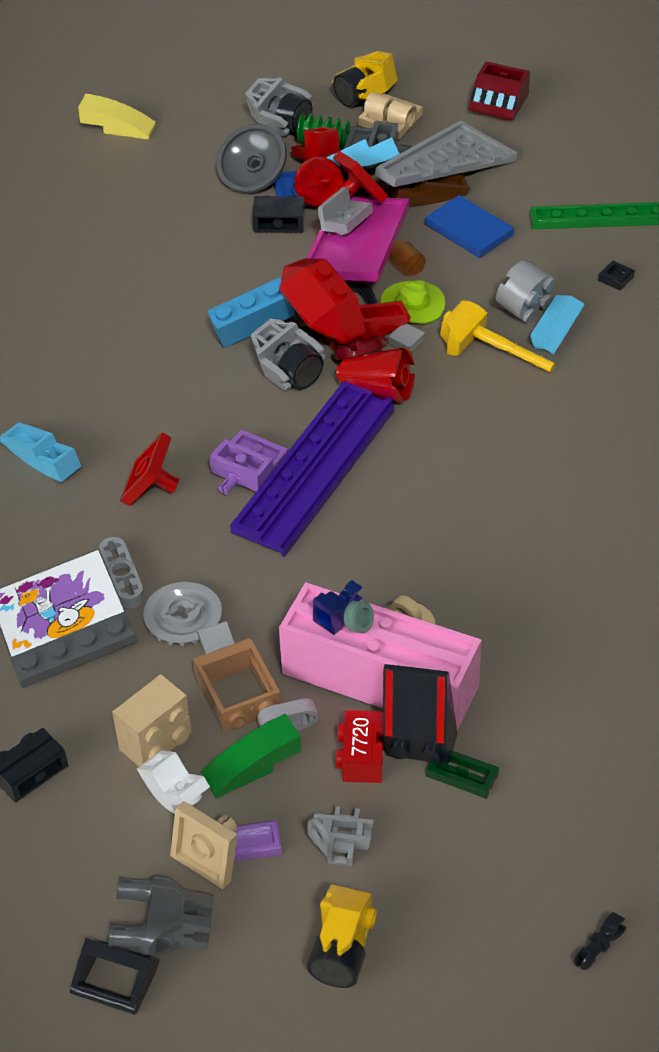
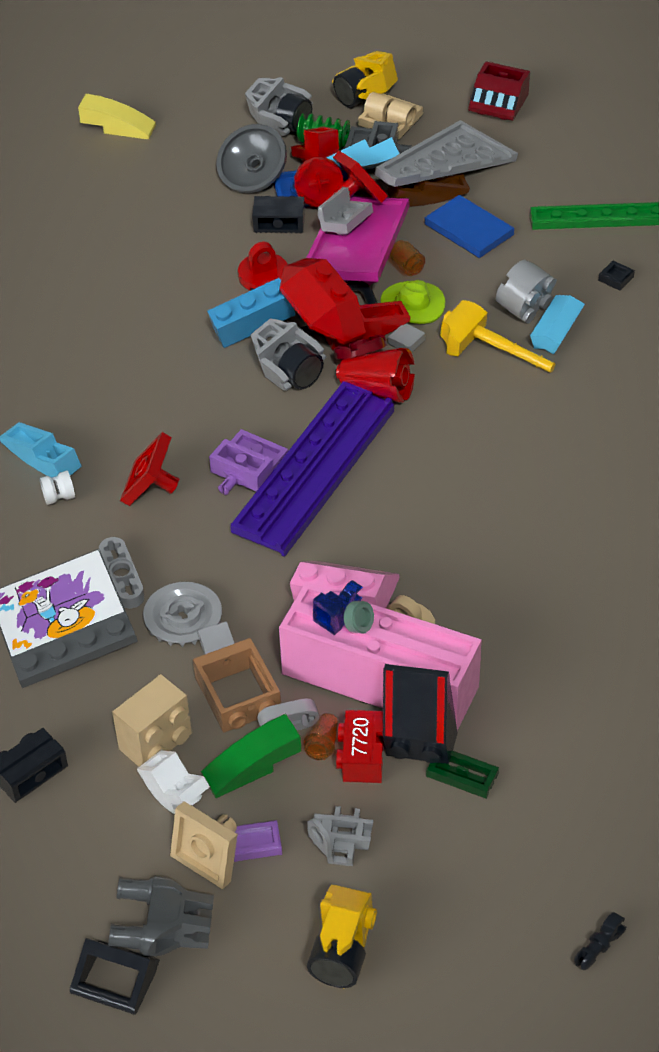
(63, 485): none -> white wheel
(260, 266): none -> red tile
(321, 739): none -> clear orange cone
(376, 584): none -> bright pink slope

